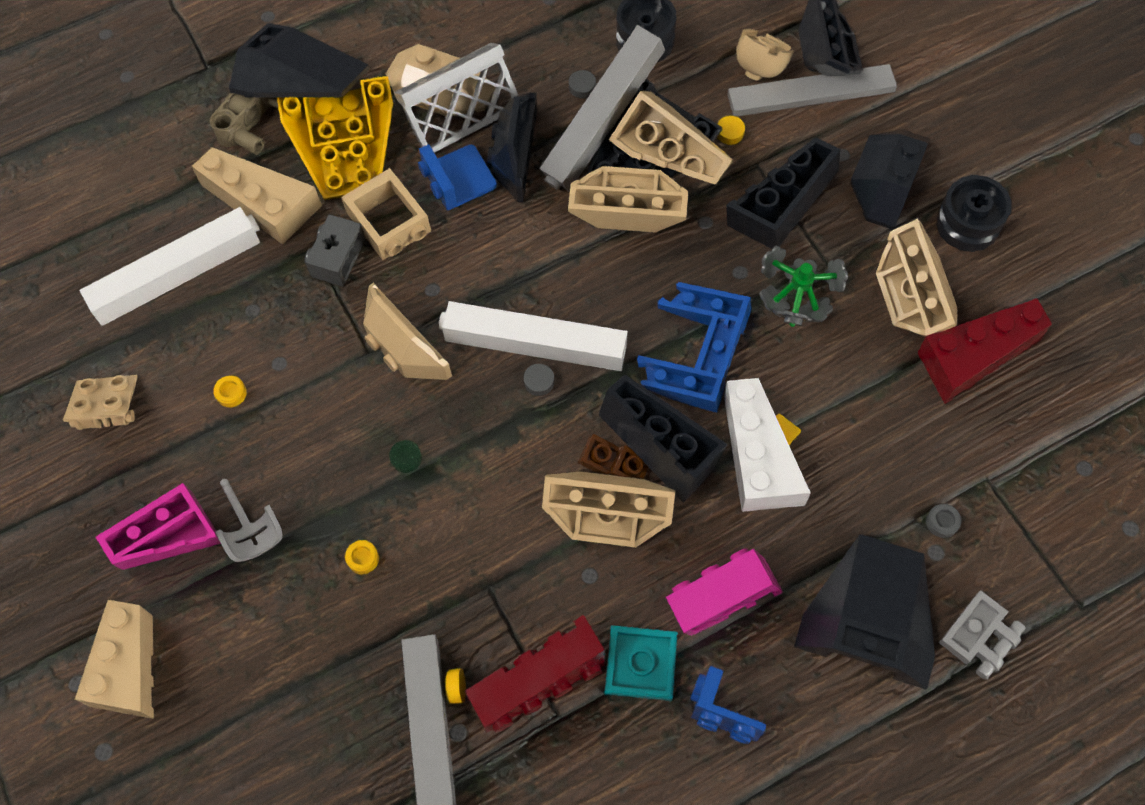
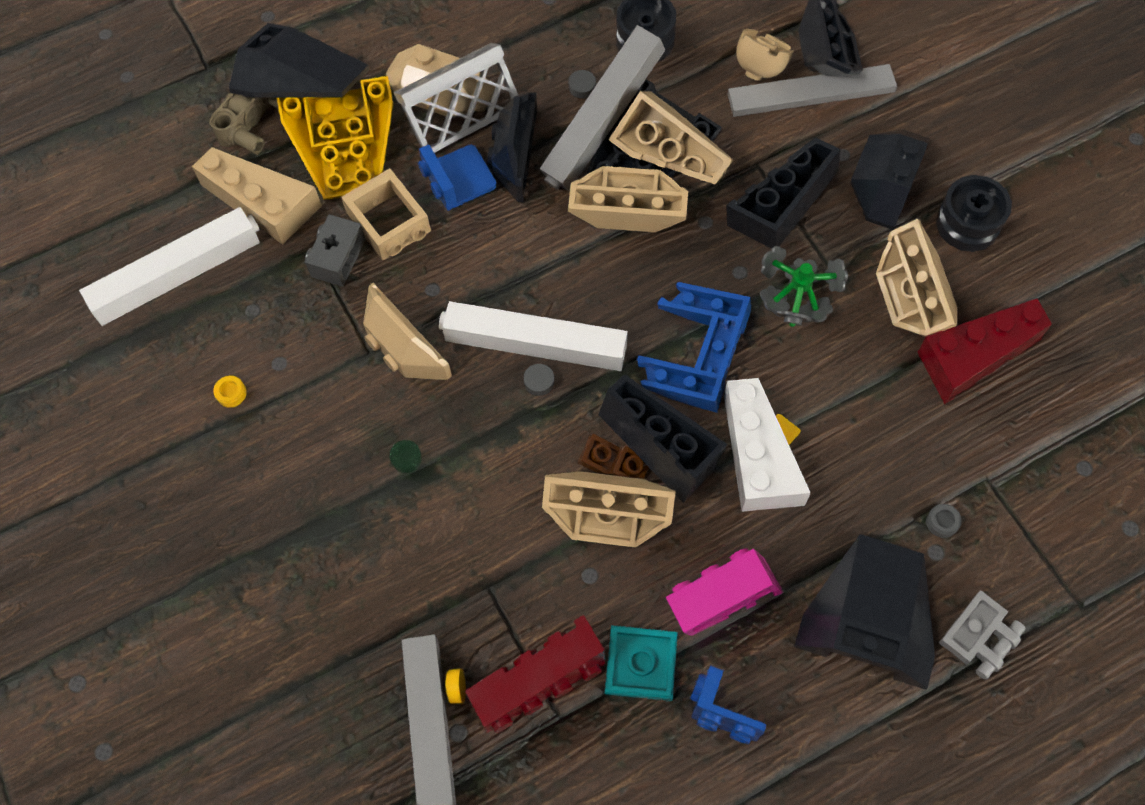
(101, 401): tan hinge -> none
(120, 662): tan wedge -> none
(159, 531): dark pink wedge -> none
(247, 550): light grey helmet -> none
(362, 557): yellow tile -> none
(732, 130): yellow tile -> none

